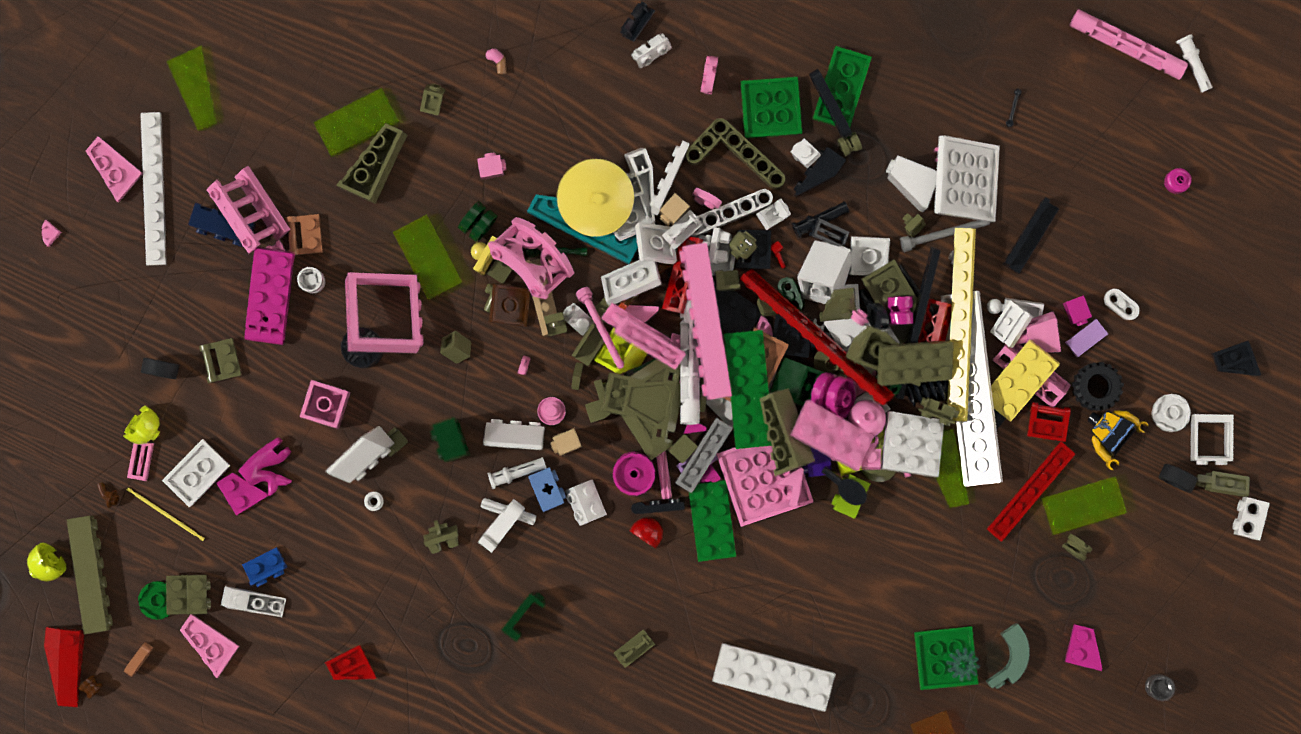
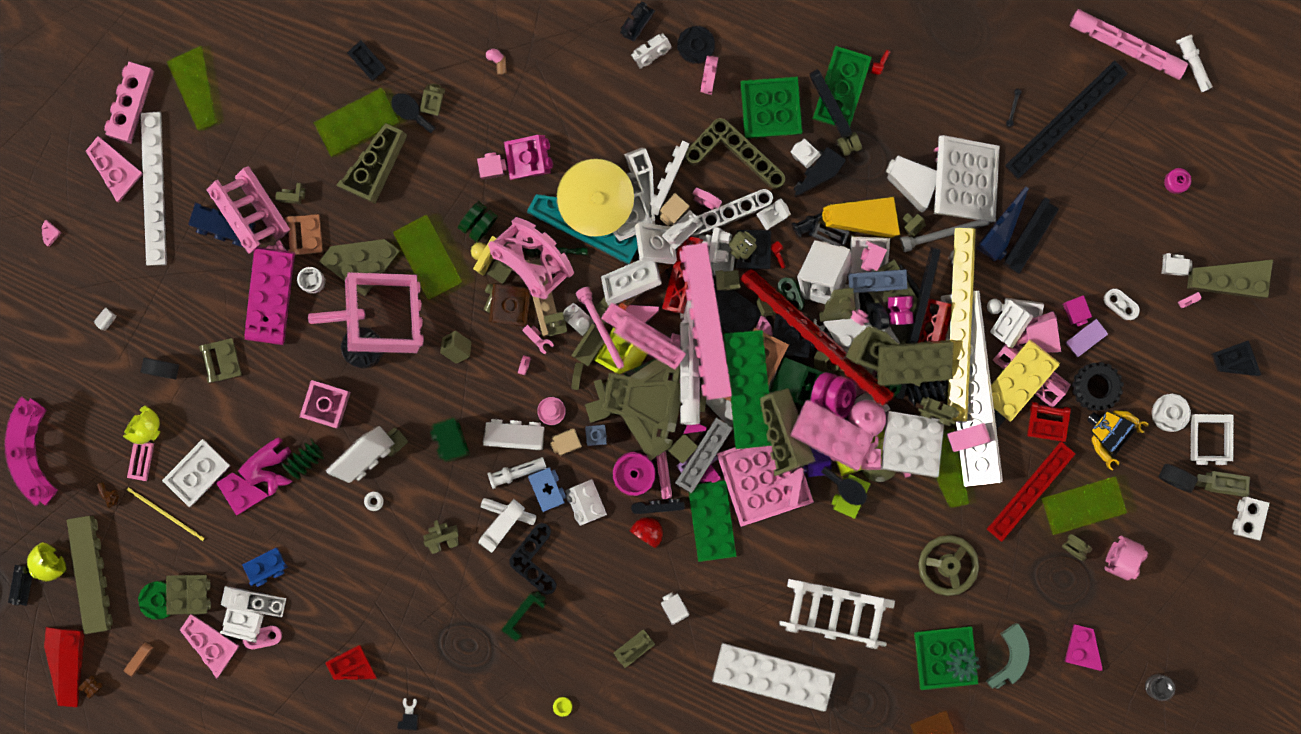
(20, 586): none -> black hinge
(22, 454): none -> dark pink fence
(105, 319): none -> white slope
(126, 131): none -> bright pink brick
(242, 624): none -> white plate
(264, 639): none -> bright pink plate
(289, 197): none -> olive bracket
(304, 459): none -> dark green piece
(334, 316): none -> bright pink axle
(360, 258): none -> olive plate
(366, 60): none -> black plate
(409, 110): none -> black piece
(410, 720): none -> black piece
(527, 556): none -> black beam
(528, 157): none -> dark pink plate
(533, 333): none -> bright pink plate
(562, 706): none -> neon yellow tile
(596, 435): none -> sand blue brick
(674, 607): none -> white slope
(696, 44): none -> black tile
(838, 596): none -> white fence
(868, 217): none -> yellow slope
(872, 256): none -> bright pink brick
(877, 68): none -> red hand
(878, 281): none -> sand blue plate
(948, 565): none -> olive piece
(969, 437): none -> bright pink slope
(999, 236): none -> dark blue wedge
(1065, 120): none -> black plate
(1125, 558): none -> bright pink brick
(1176, 265): none -> white brick
(1189, 300): none -> bright pink tile
(1237, 279): none -> olive wedge

